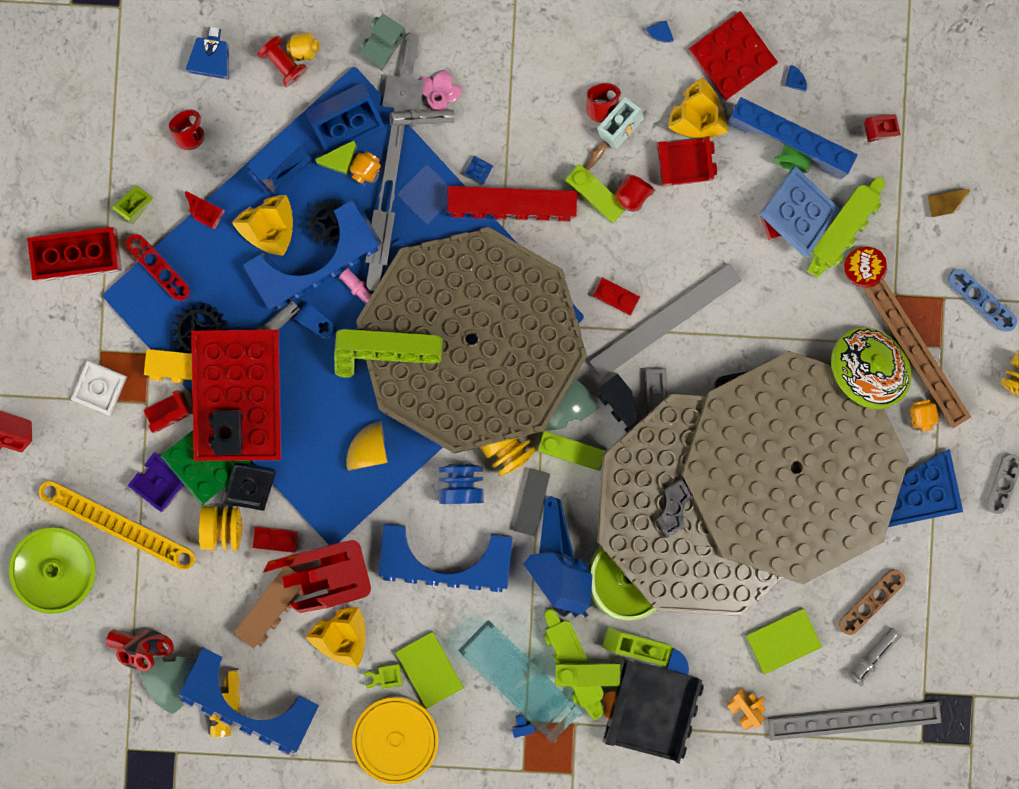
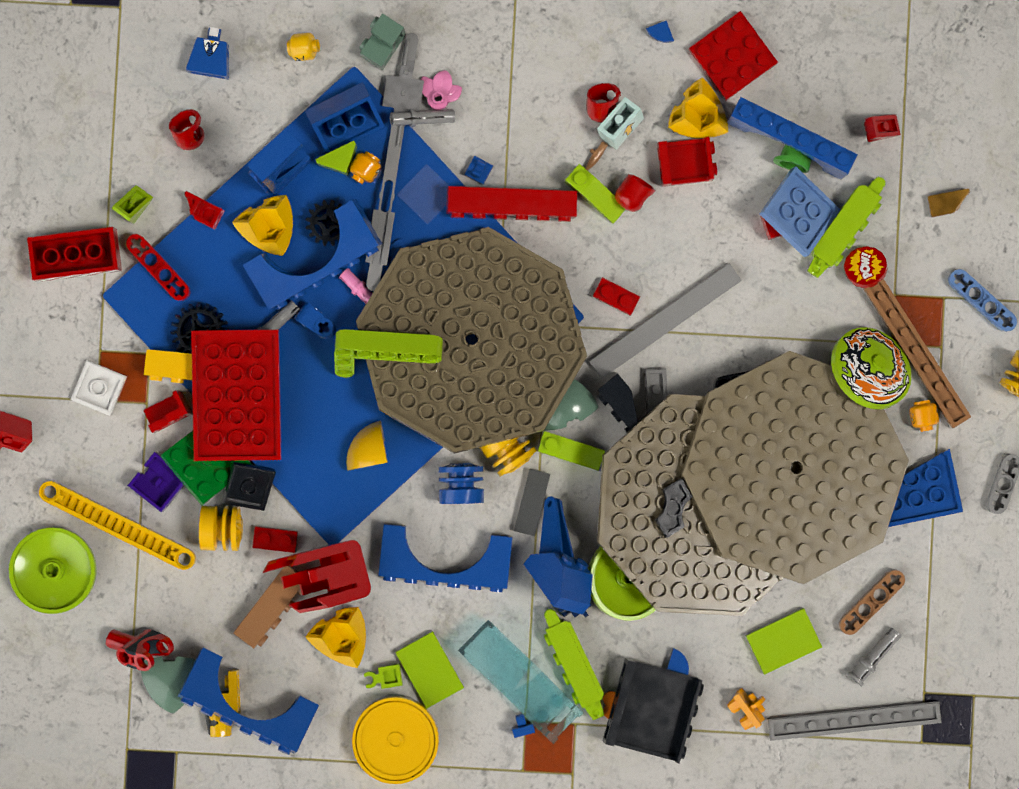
(233, 420): black brick -> none
(282, 61): red piece -> none
(586, 674): lime slope -> none
(637, 646): lime slope -> none
(796, 79): blue tile -> none

